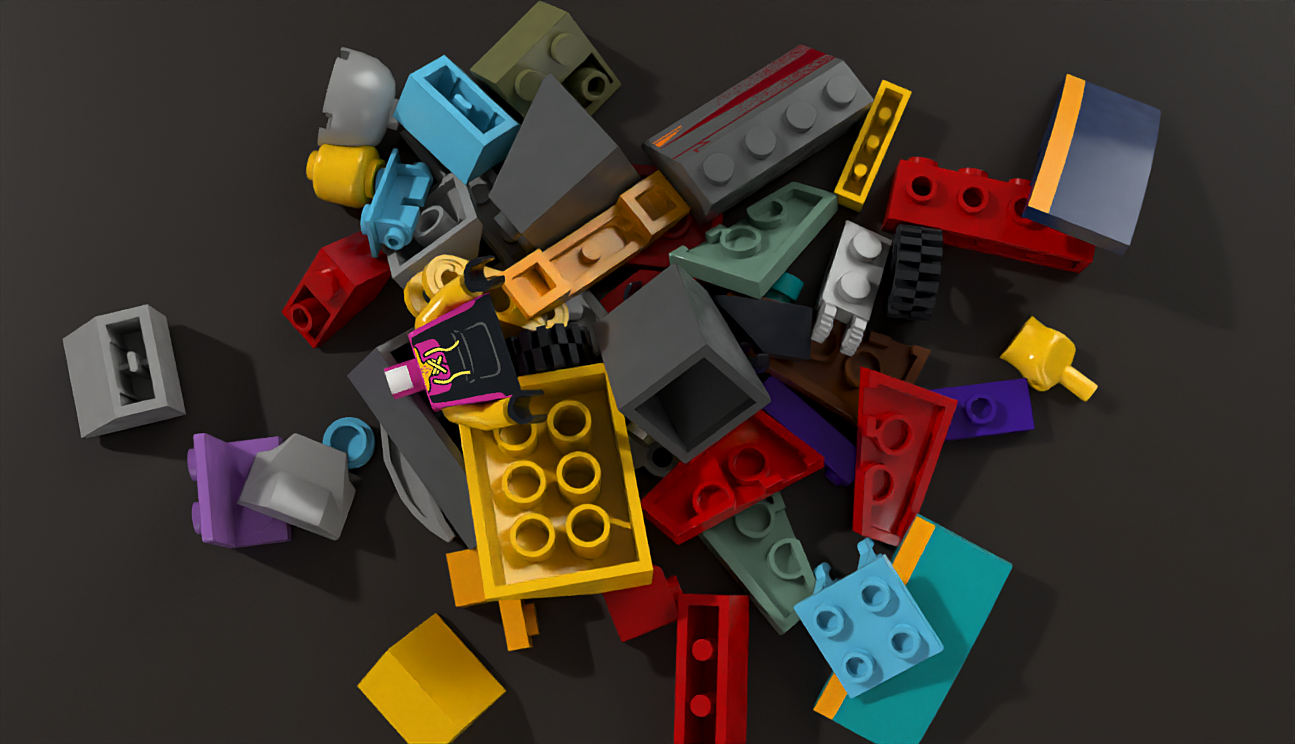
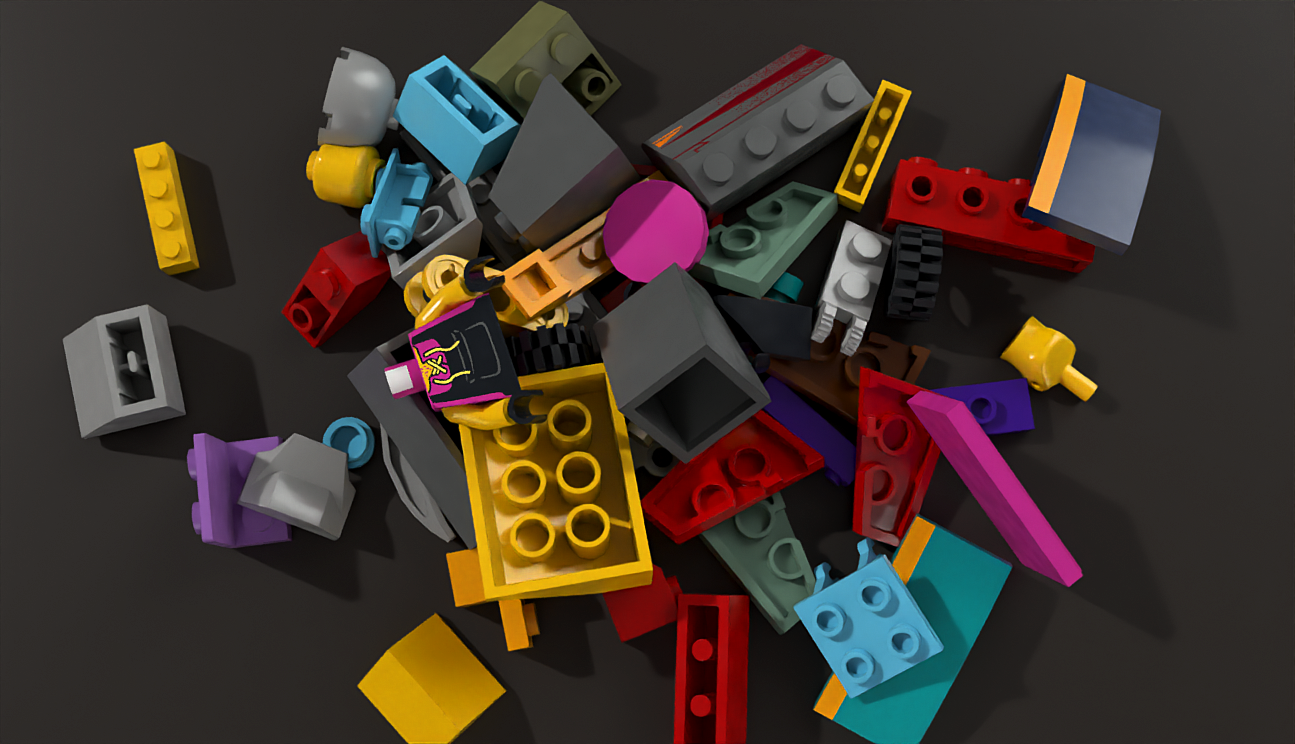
(166, 208): none -> yellow piece
(654, 228): none -> dark pink tile
(995, 486): none -> dark pink tile

